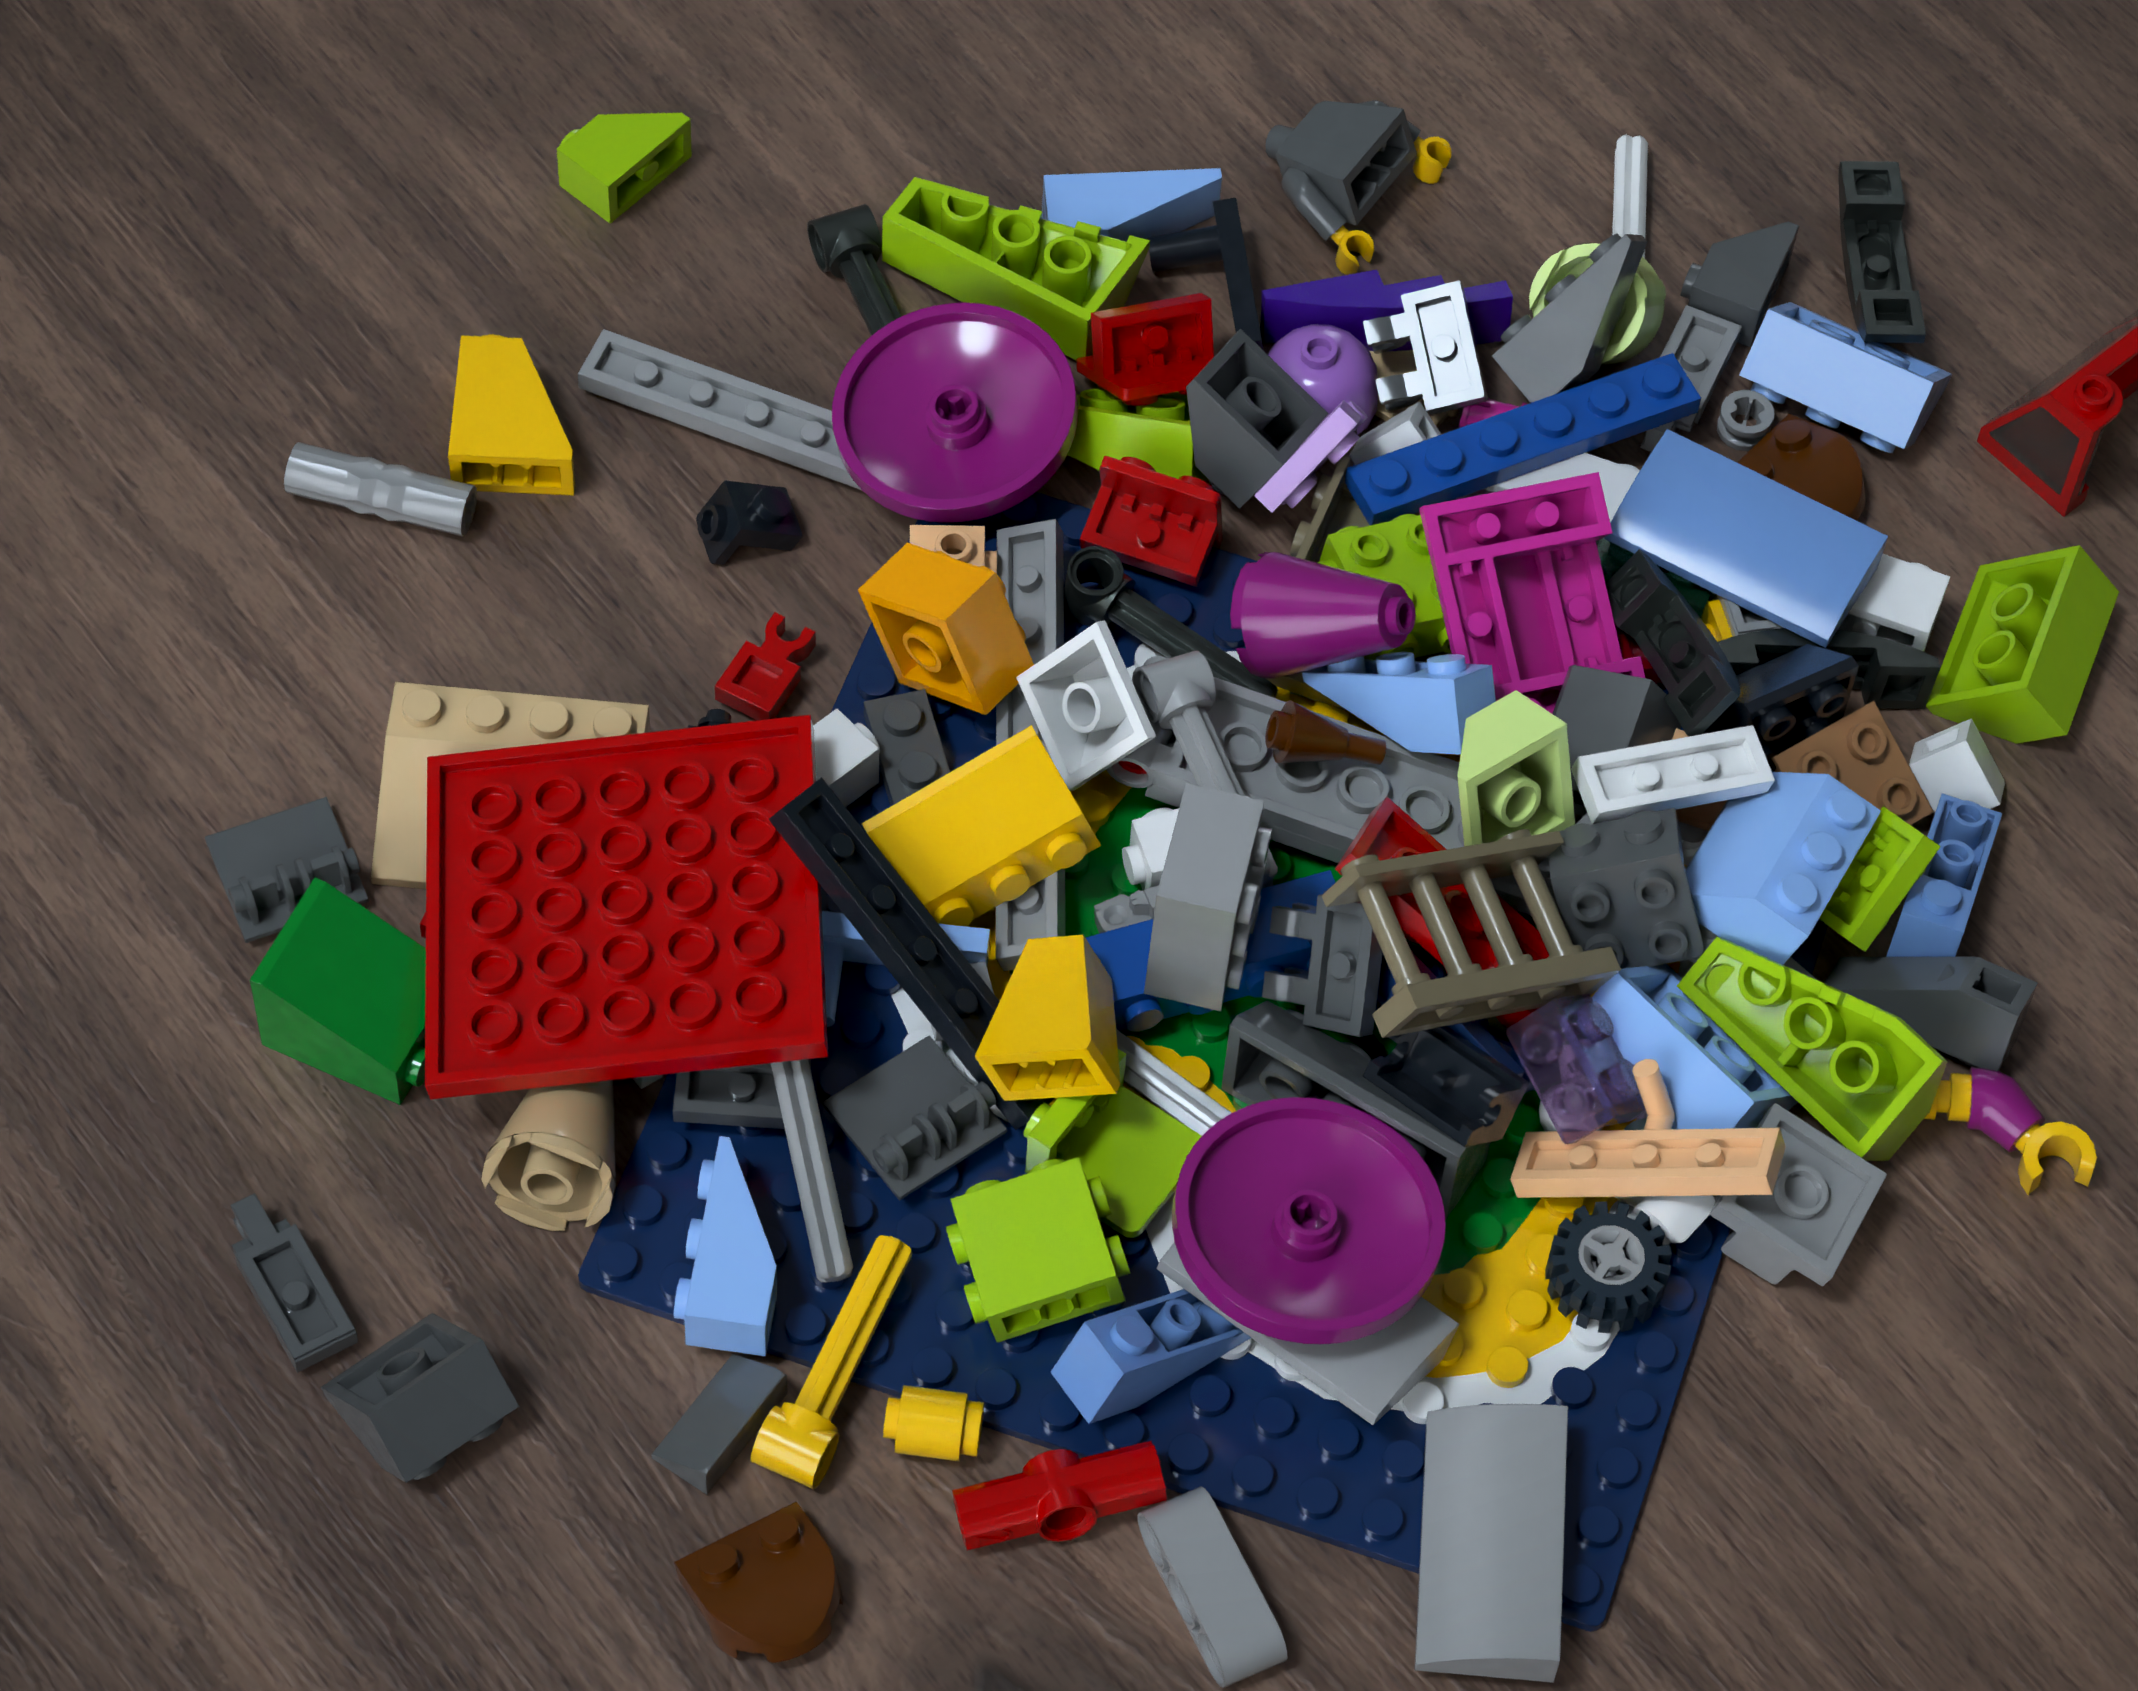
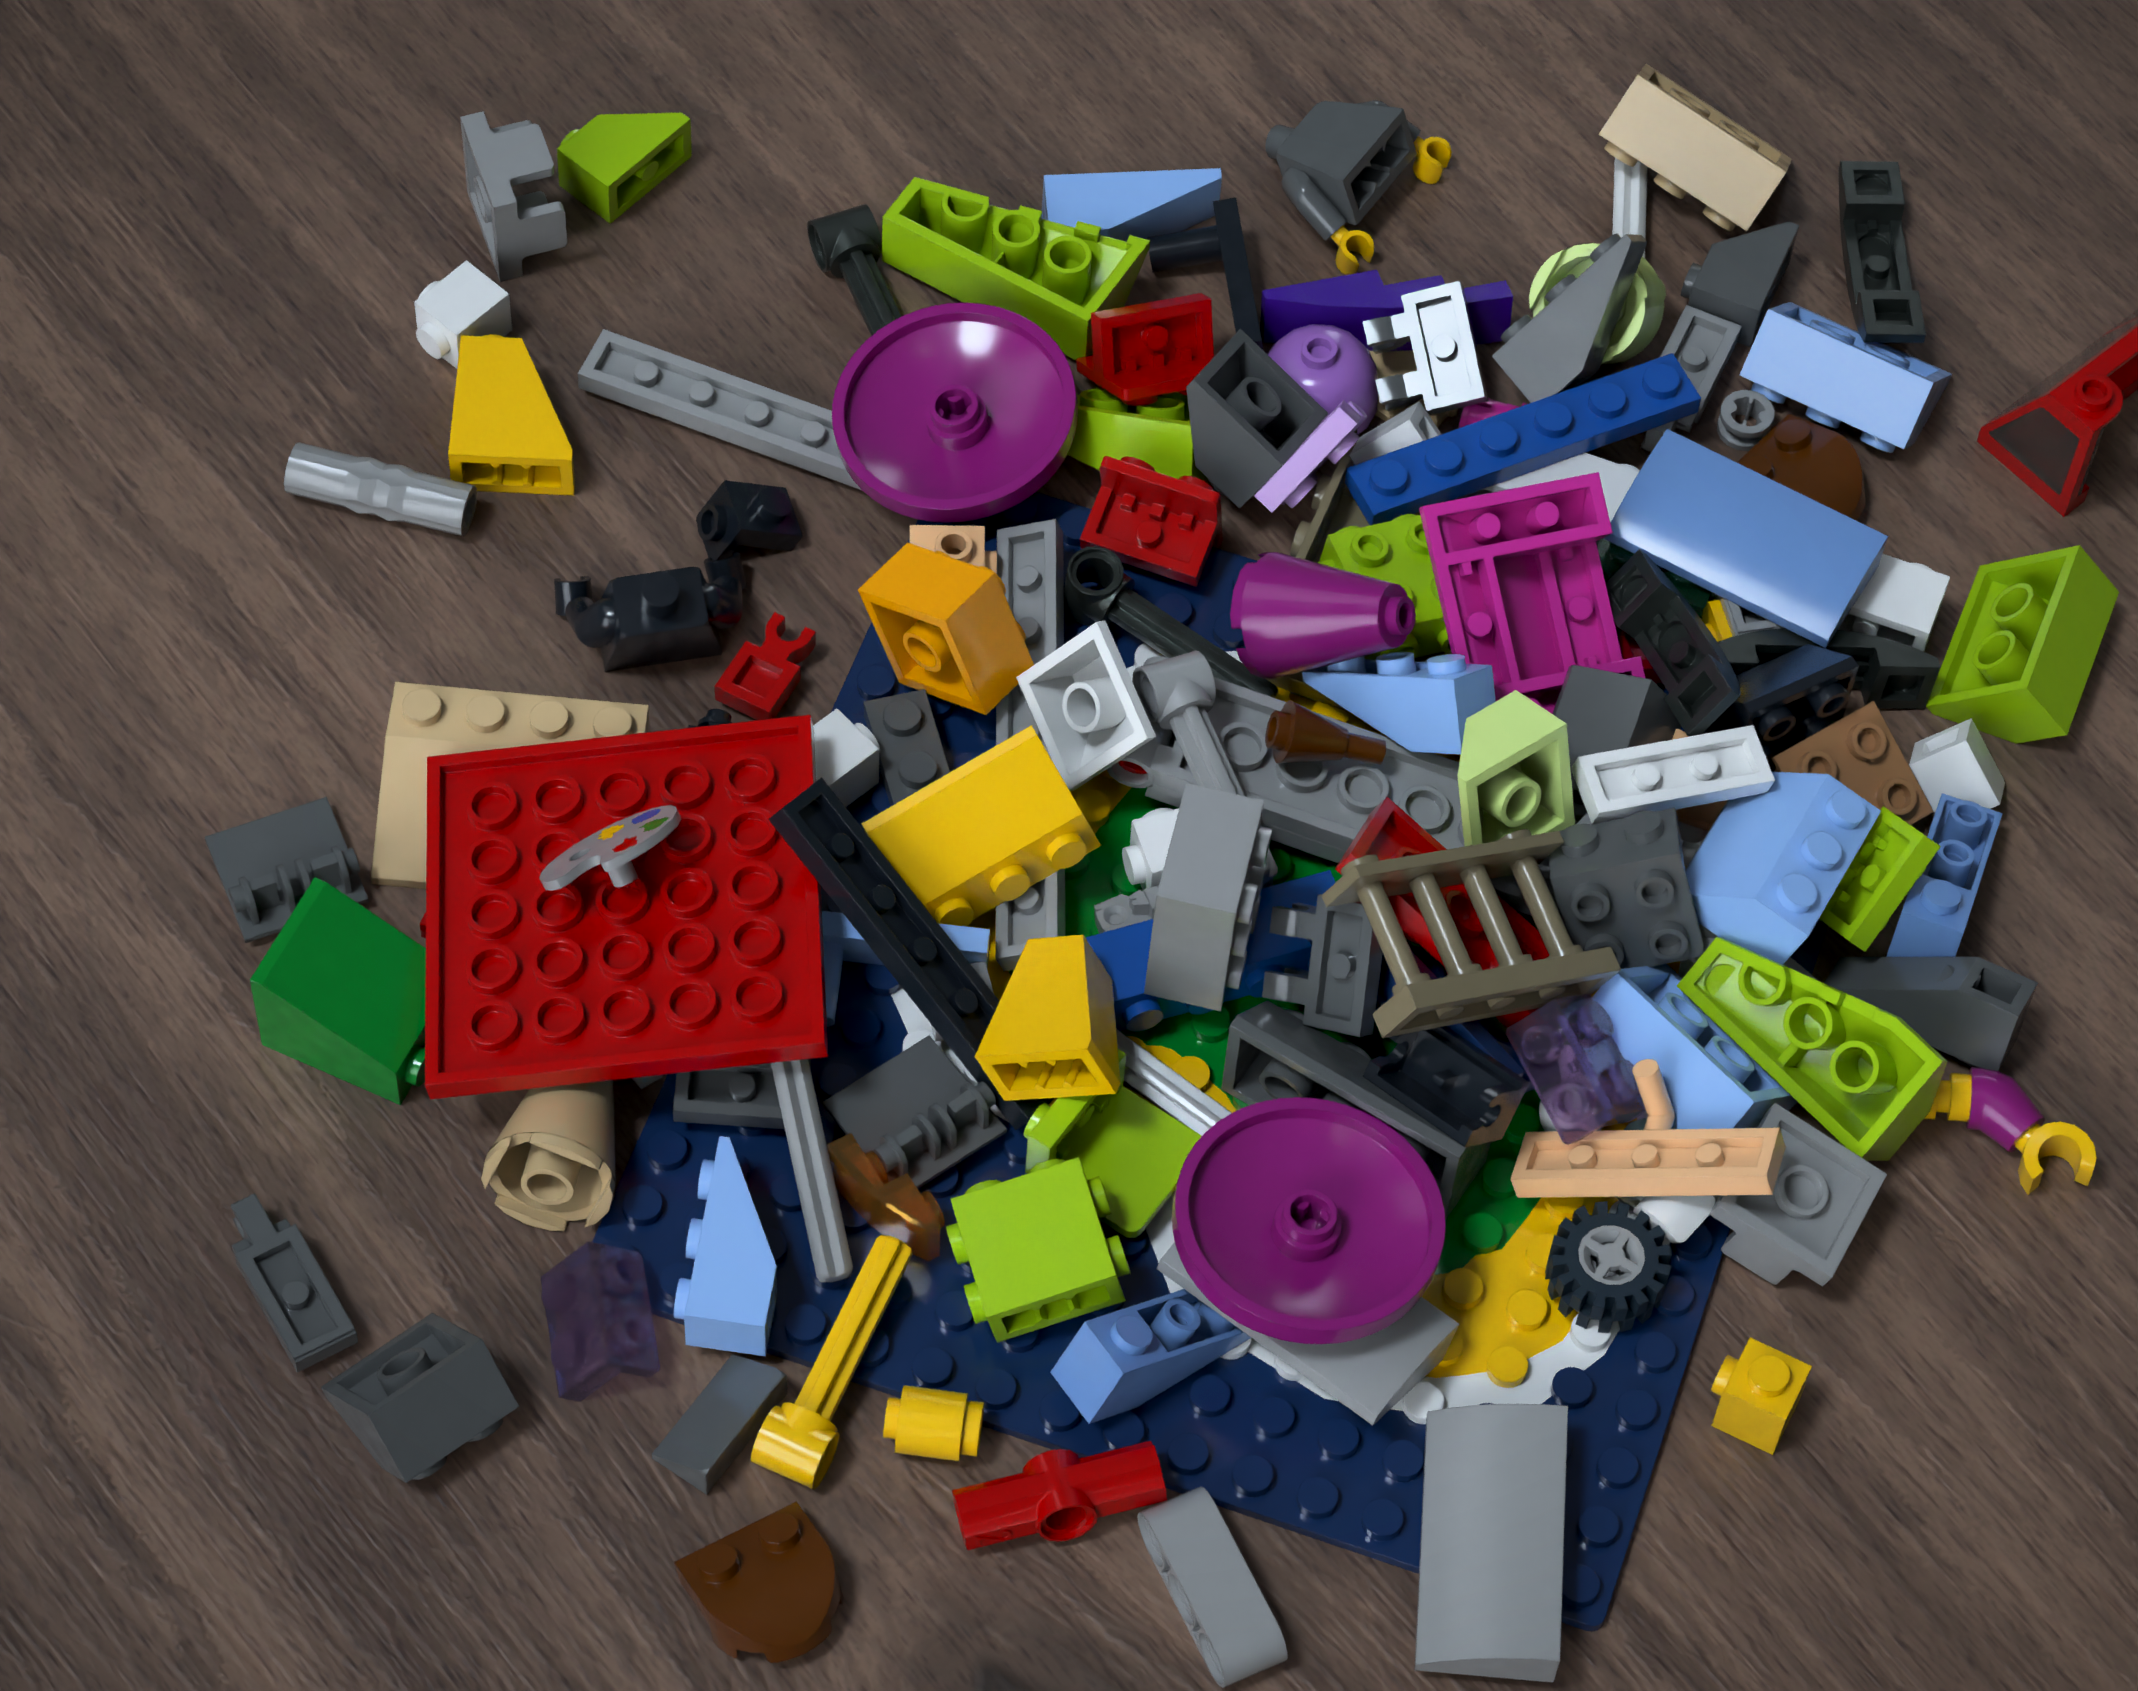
(457, 306): none -> white brick
(493, 165): none -> light grey panel
(598, 1319): none -> clear purple bracket
(613, 848): none -> light grey piece
(656, 613): none -> black torso
(889, 1207): none -> clear orange slope
(1694, 149): none -> tan slope
(1758, 1394): none -> yellow brick

